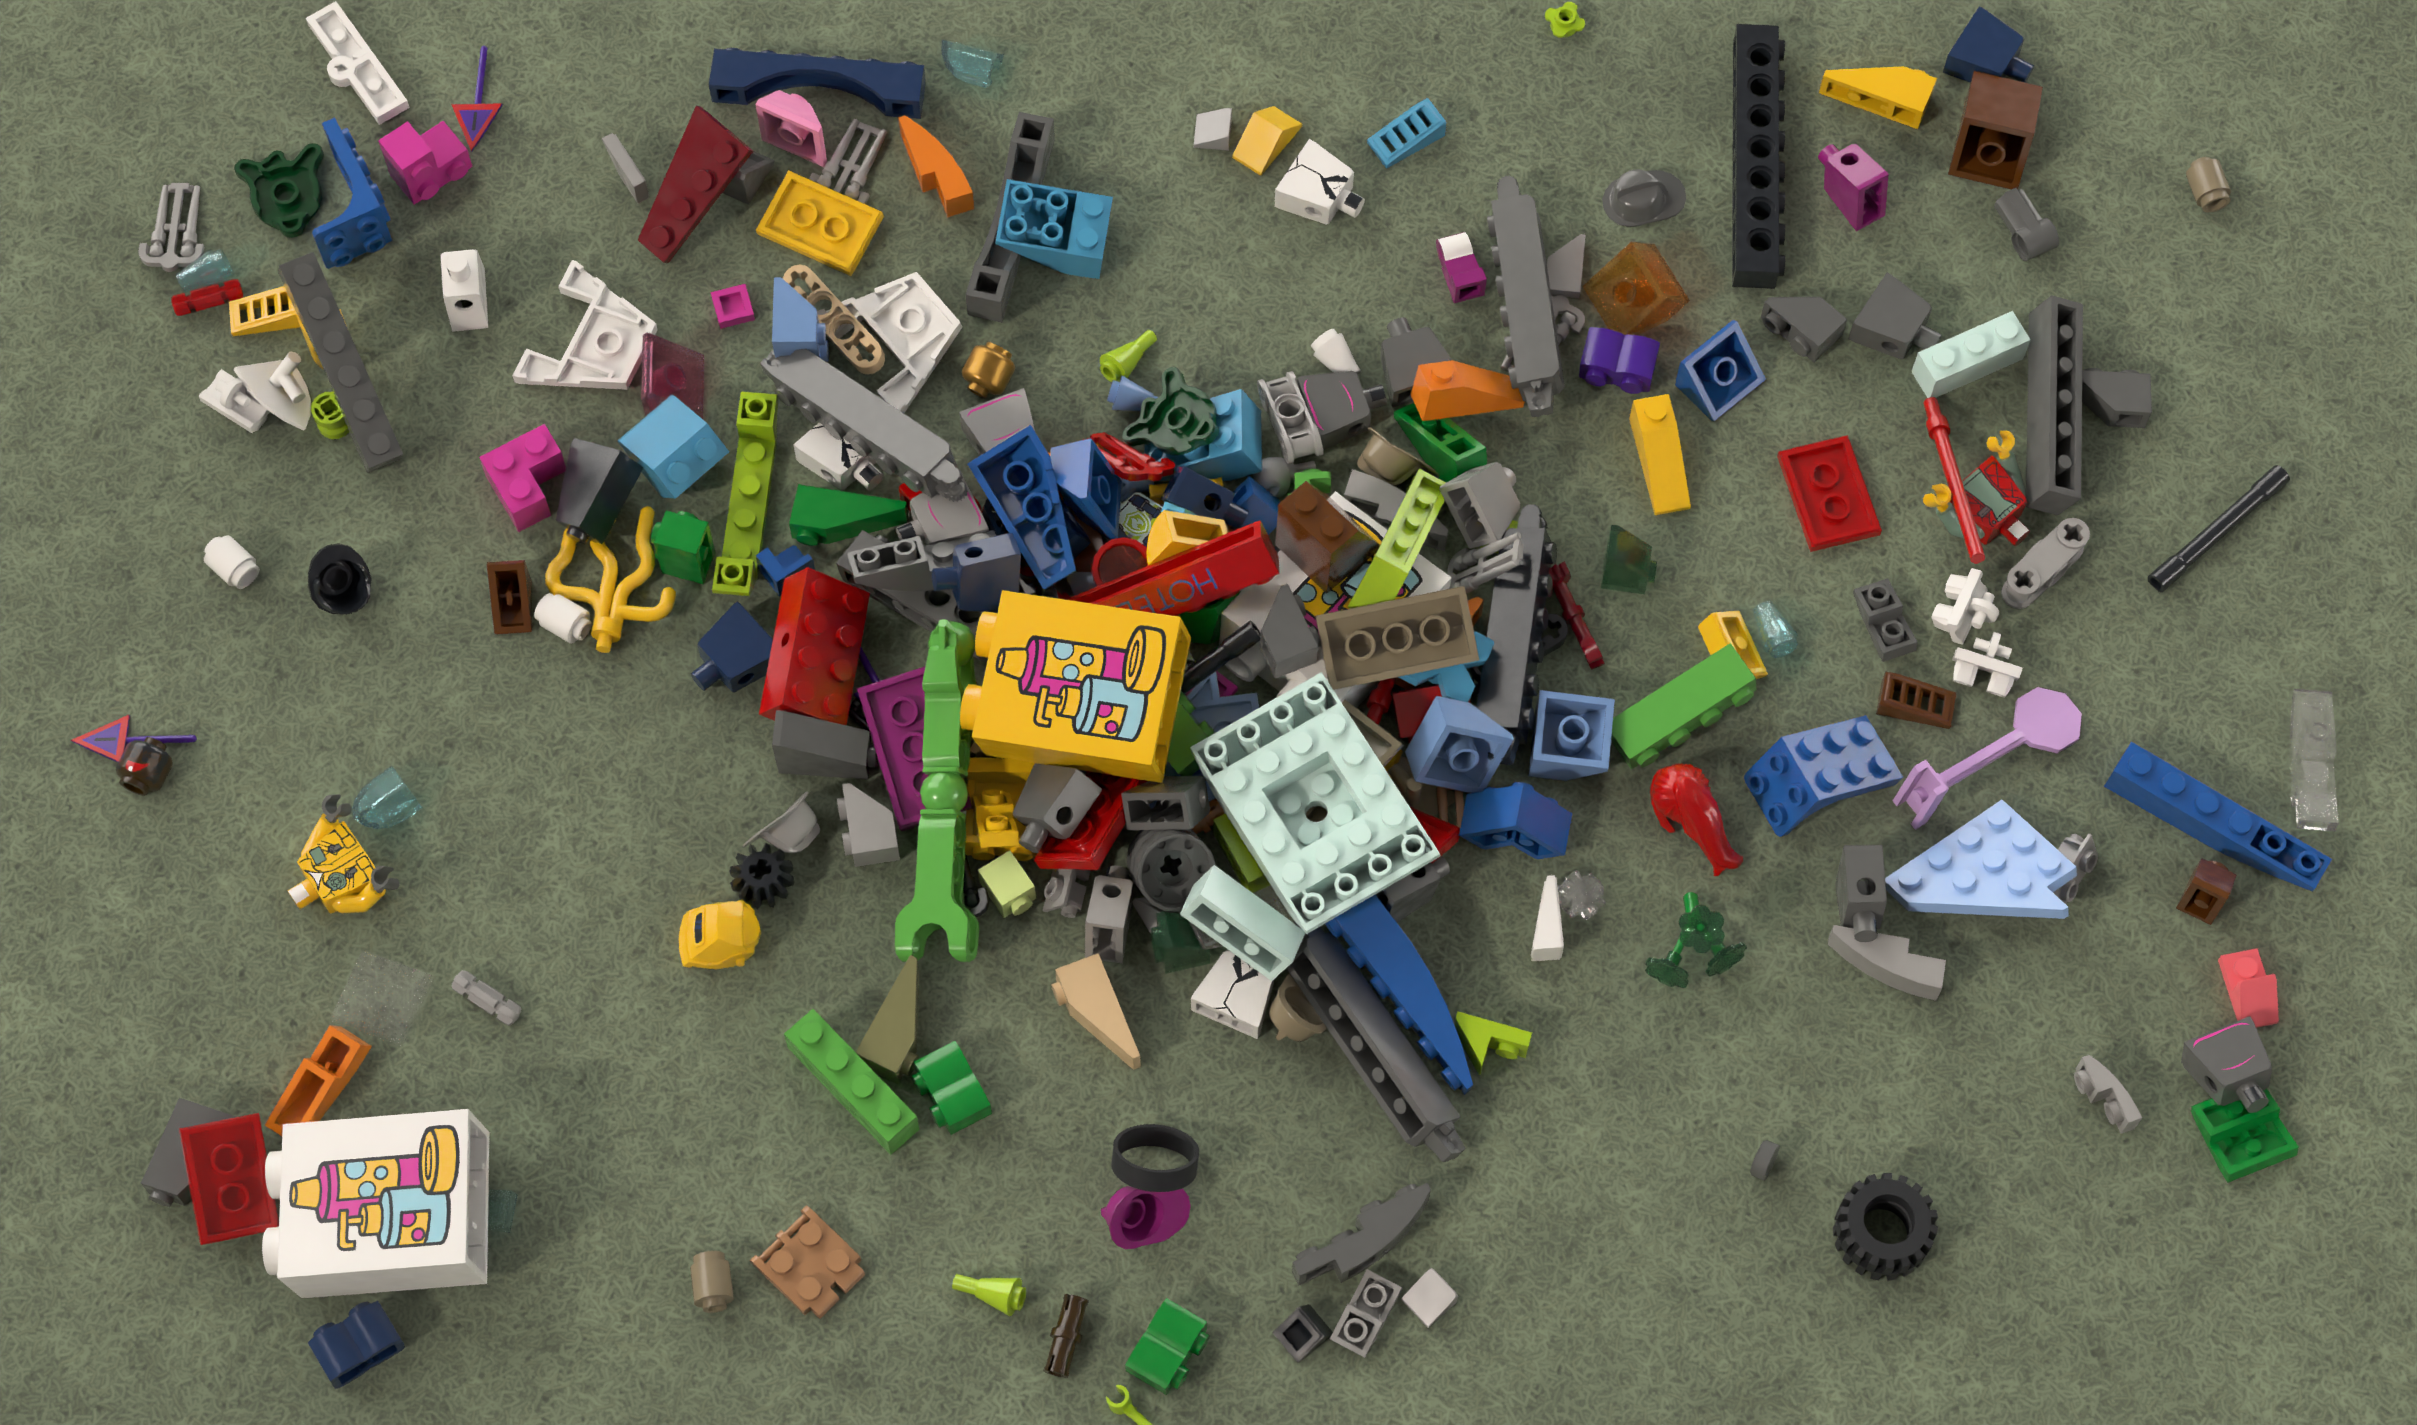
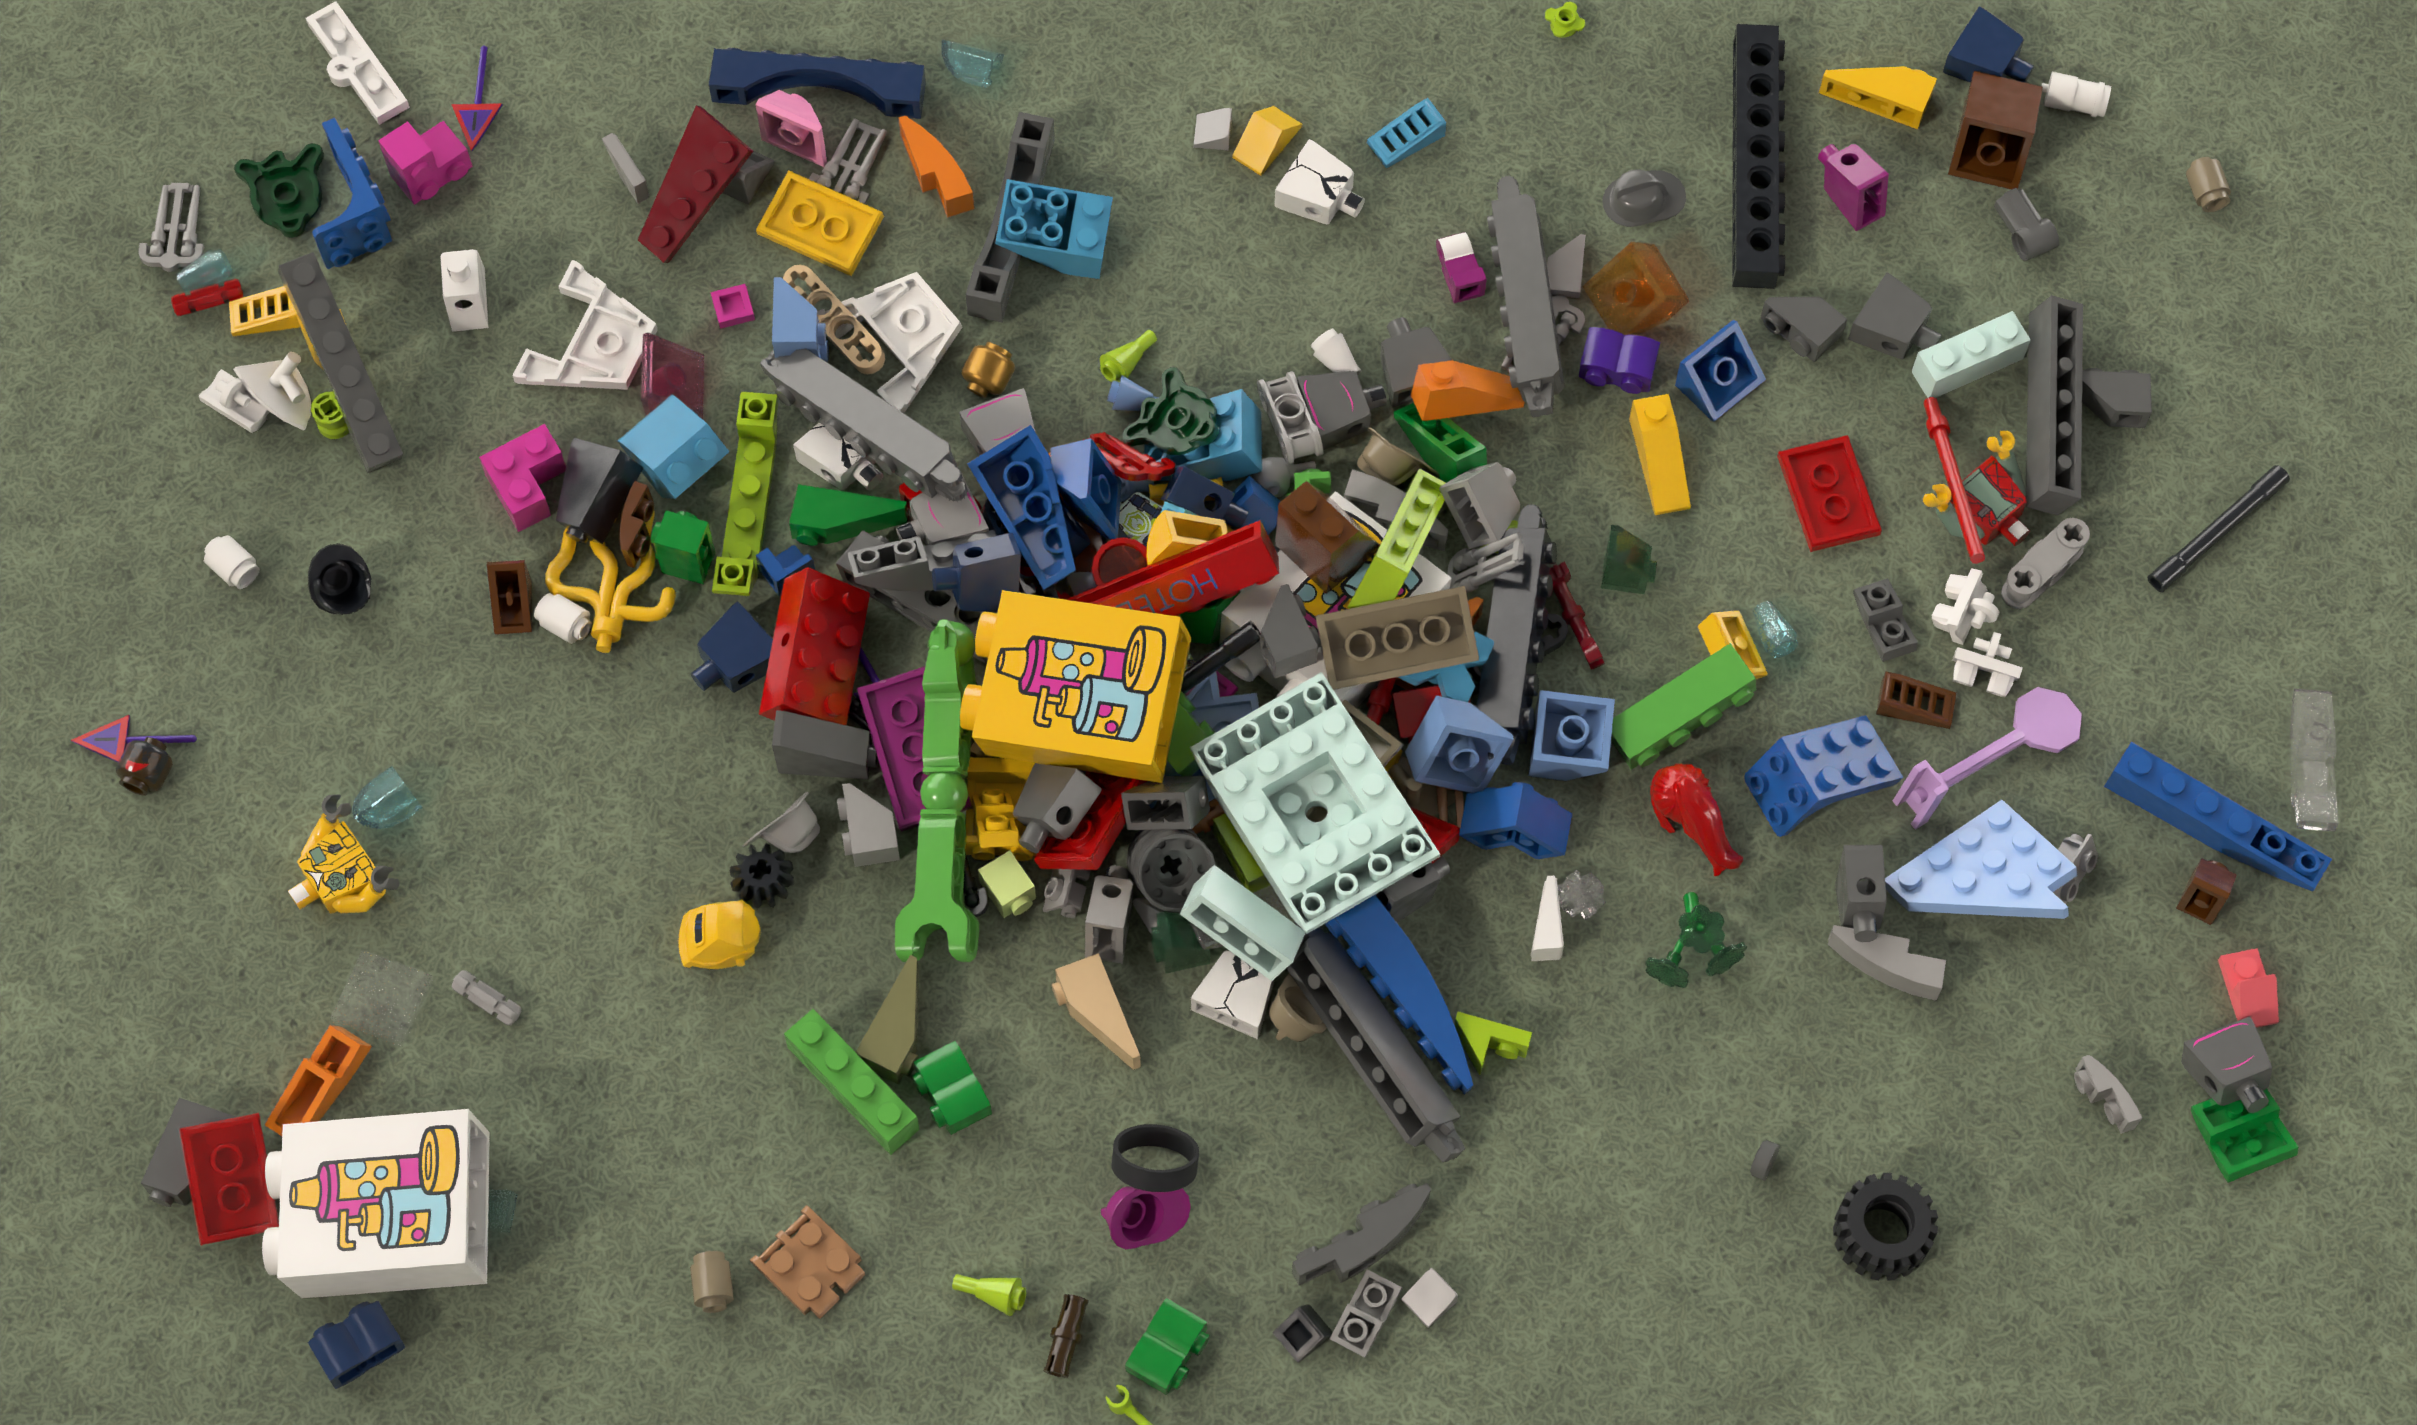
(633, 531): none -> reddish brown slope
(2075, 94): none -> white piece

